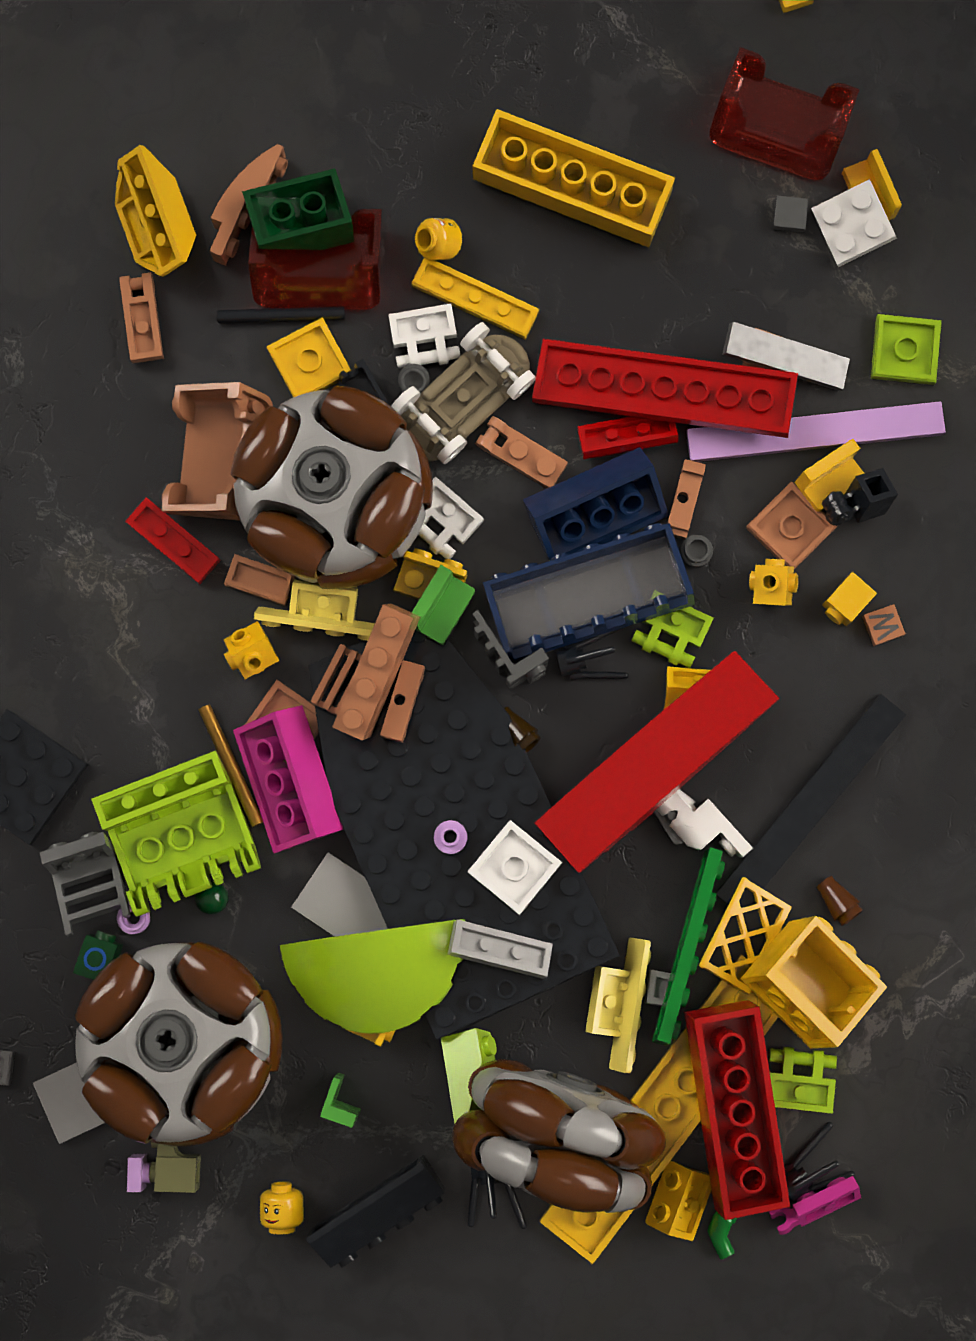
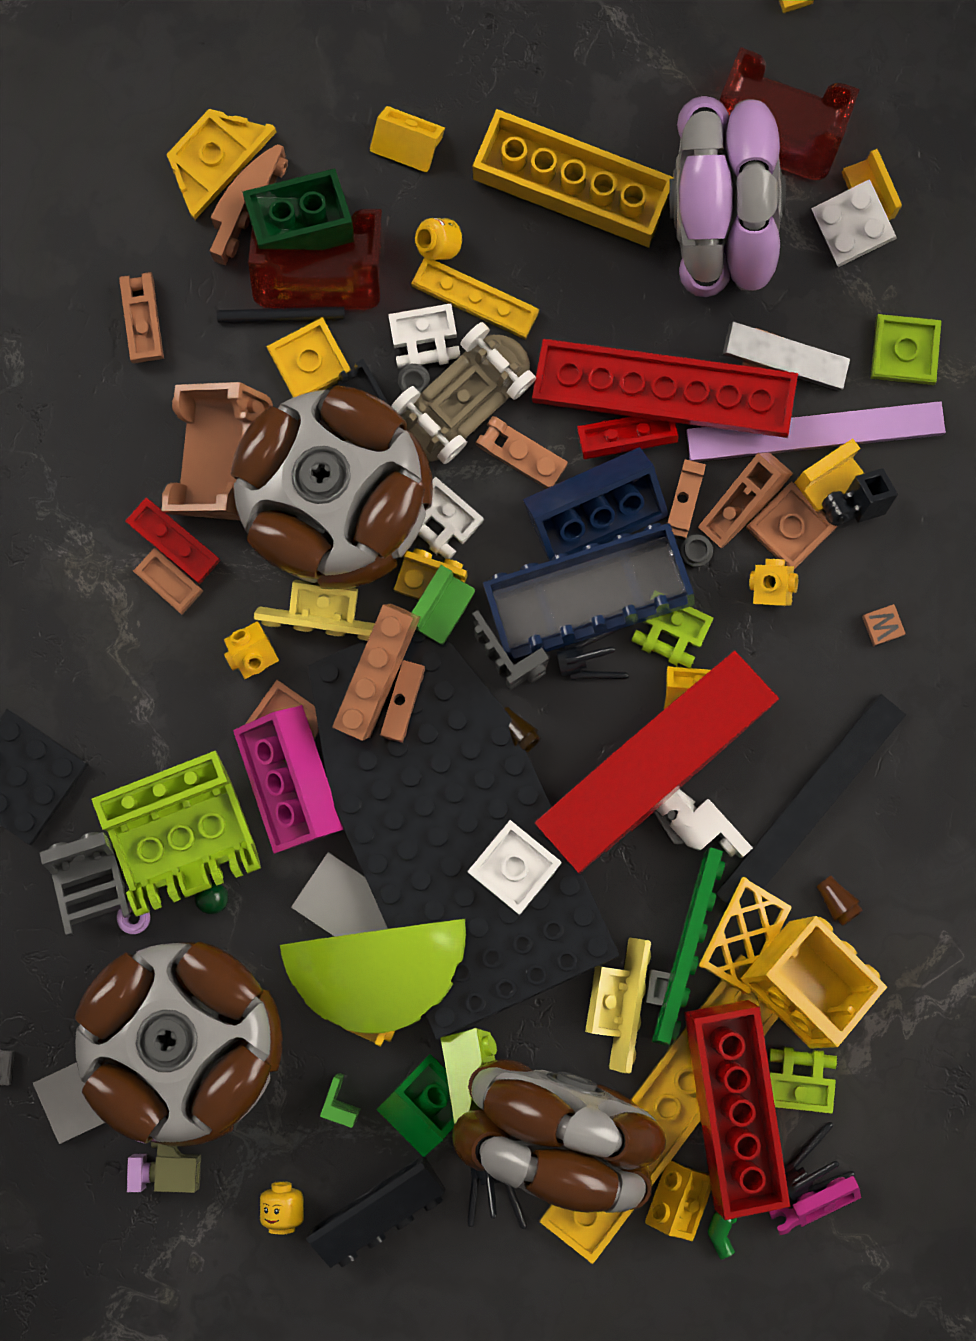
(96, 954): dark green brick -> none
(152, 212): yellow wedge -> none
(168, 581): none -> nougat tile
(214, 155): none -> yellow wing
(231, 765): pearl gold bar -> none
(259, 580): nougat tile -> none
(327, 705): nougat tile -> none
(406, 138): none -> yellow panel
(421, 1106): none -> green slope
(458, 844): lavender plate -> none
(500, 949): light grey plate -> none
(727, 195): none -> lavender piece
(745, 498): none -> nougat slope
(790, 214): dark grey tile -> none
(848, 600): yellow brick -> none

